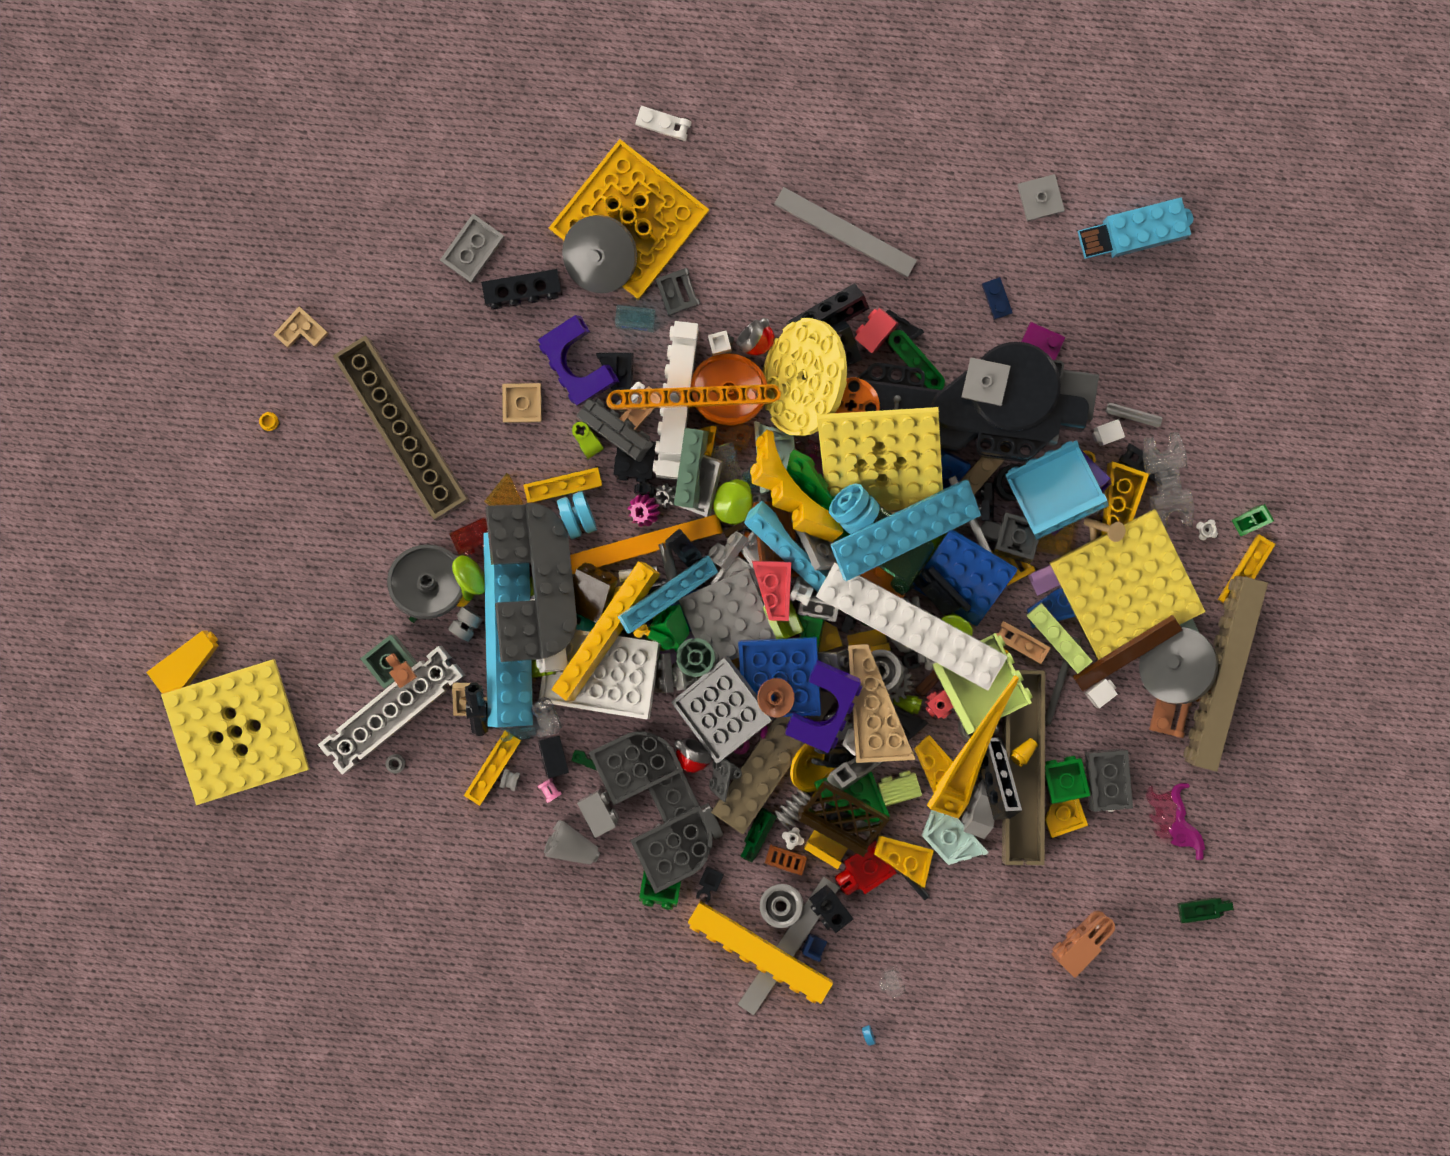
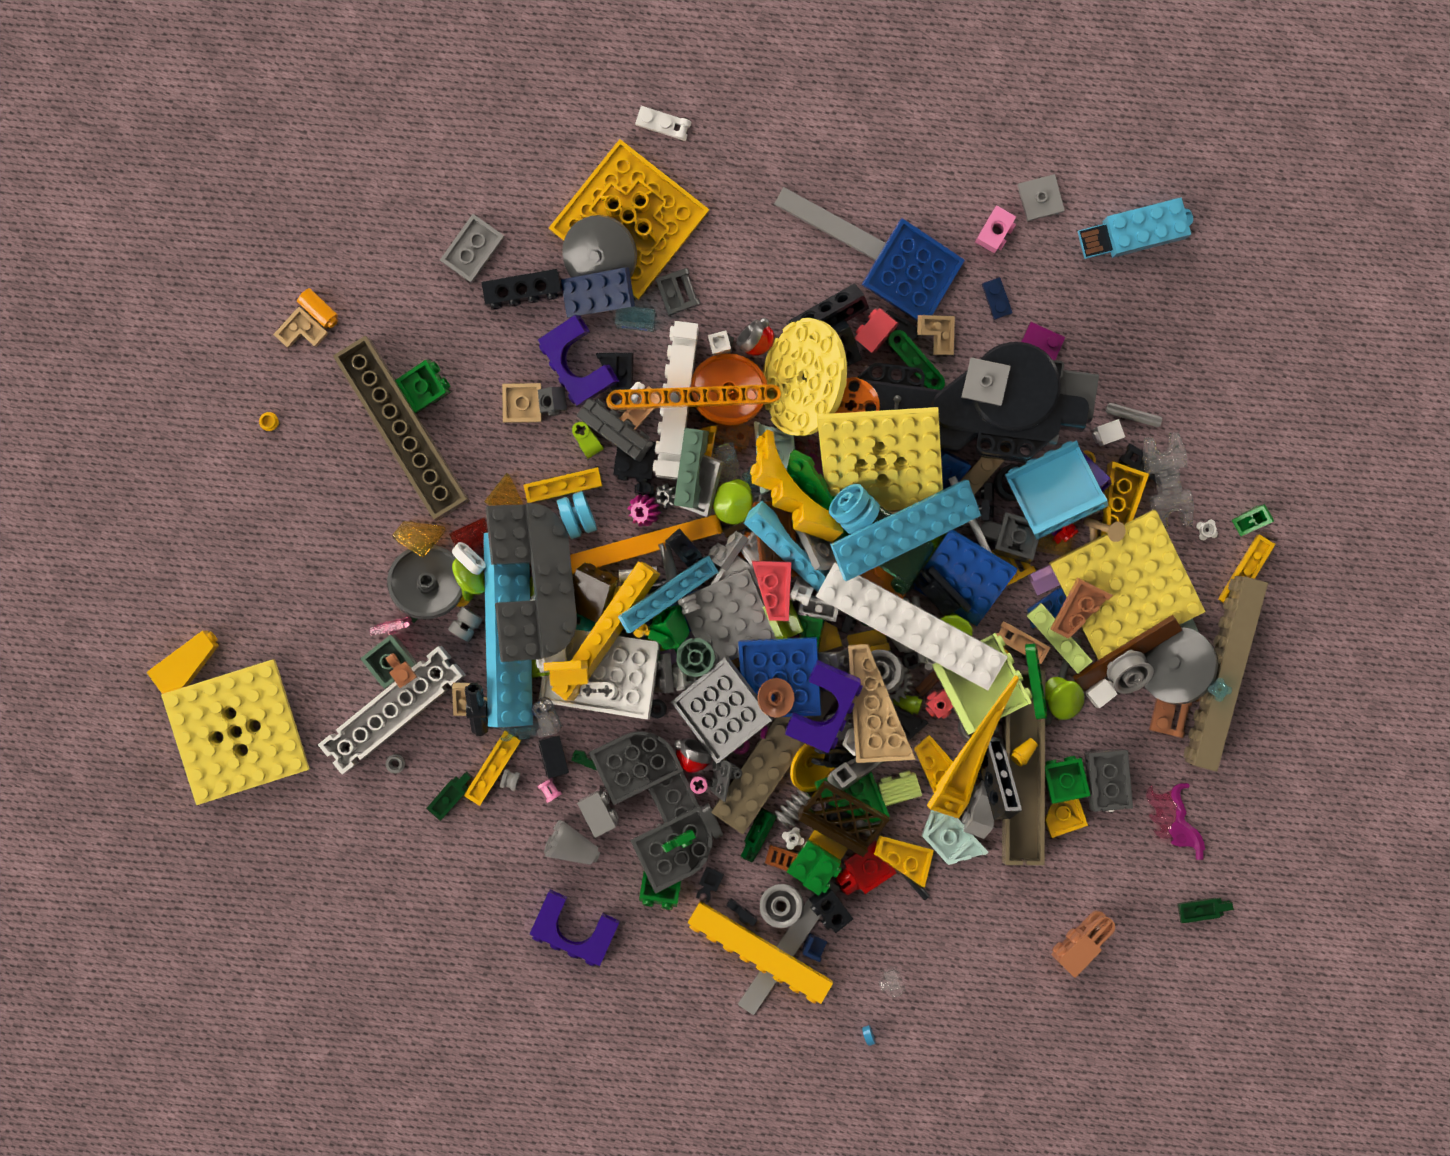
(318, 308): none -> light orange brick
(390, 627): none -> clear pink plate
(418, 536): none -> clear yellow wing
(423, 385): none -> green plate
(449, 796): none -> dark green hinge
(468, 558): none -> white beam
(547, 930): none -> dark purple arch
(552, 400): none -> dark grey brick
(567, 672): none -> yellow panel
(598, 292): none -> dark blue plate
(598, 695): none -> white beam
(663, 709): none -> black plate
(684, 839): none -> green plate
(689, 604): none -> light grey wheel
(700, 790): none -> bright pink bush
(745, 916): none -> black plate
(815, 867): none -> green plate
(912, 271): none -> blue plate
(943, 330): none -> tan plate
(1001, 219): none -> bright pink brick
(1036, 681): none -> green beam
(1064, 697): none -> lime piece
(1066, 533): none -> red plate
(1079, 605): none -> nougat wing
(1129, 672): none -> light grey wheel
(1213, 689): none -> clear light blue plate

